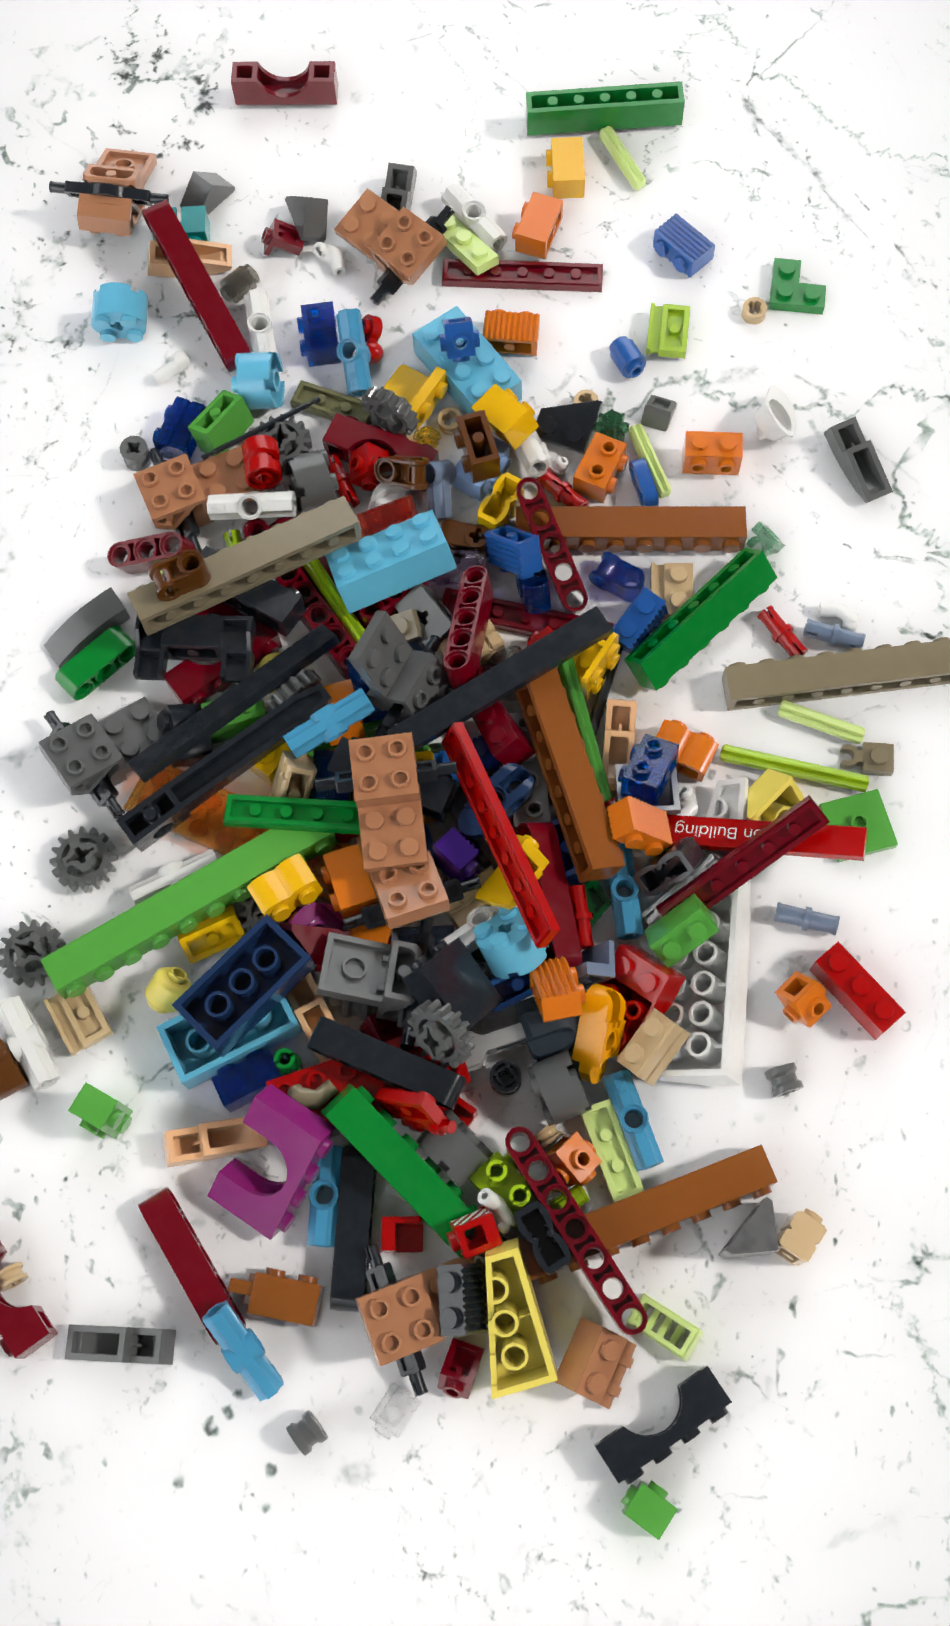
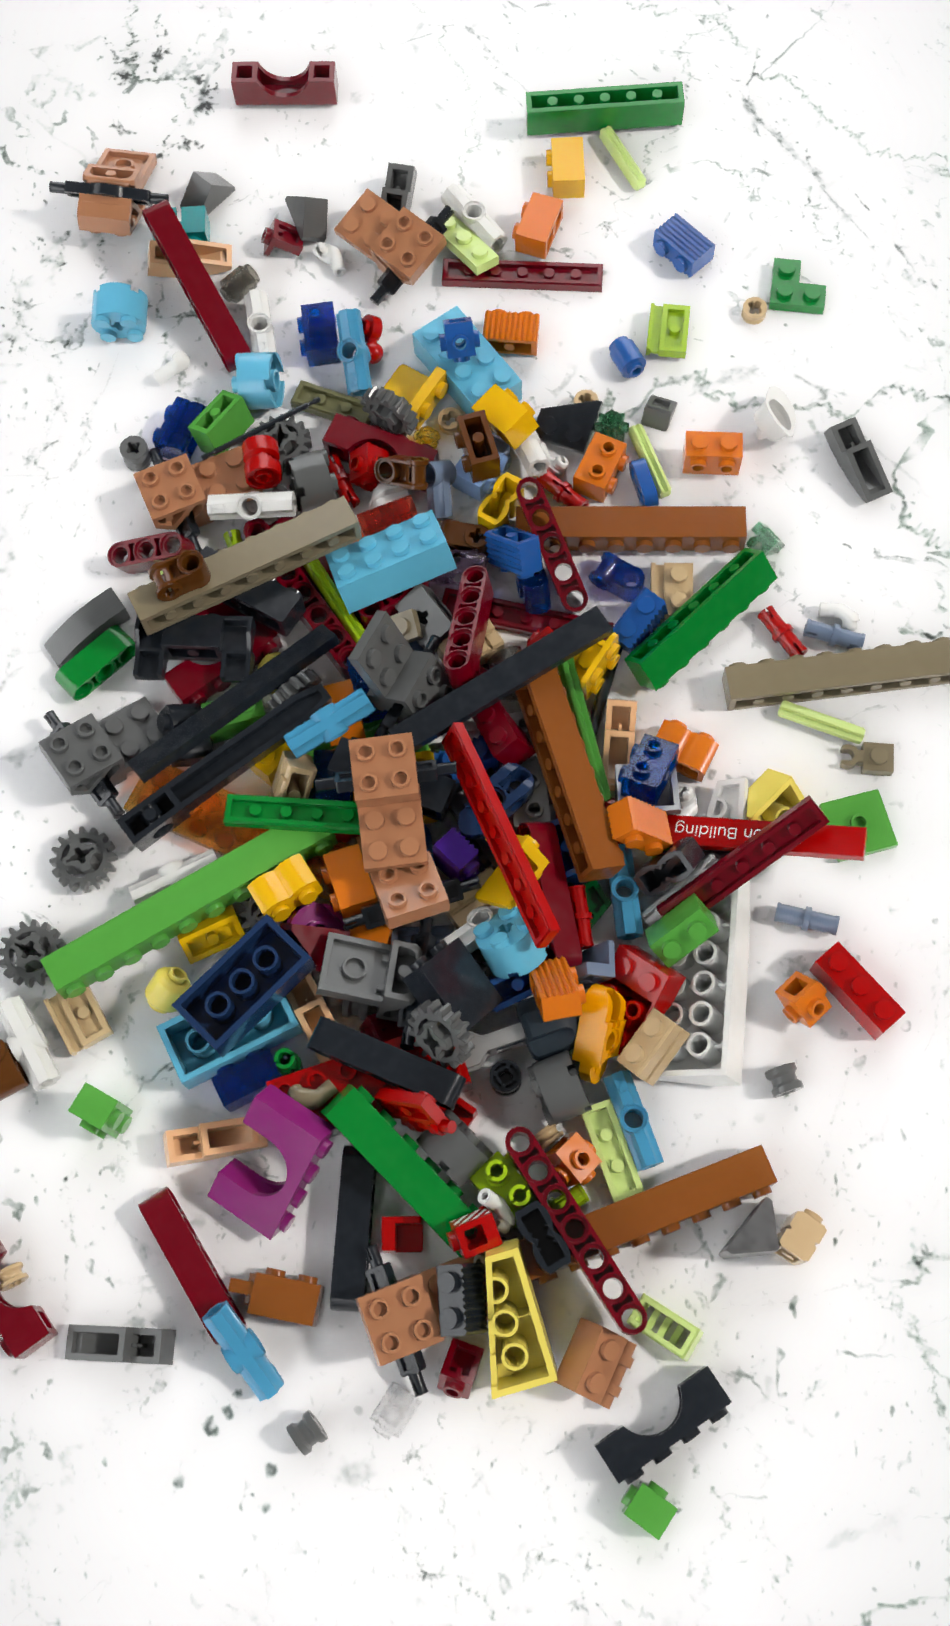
(324, 1217): dark azure piece -> none
(794, 768): lime axle -> none

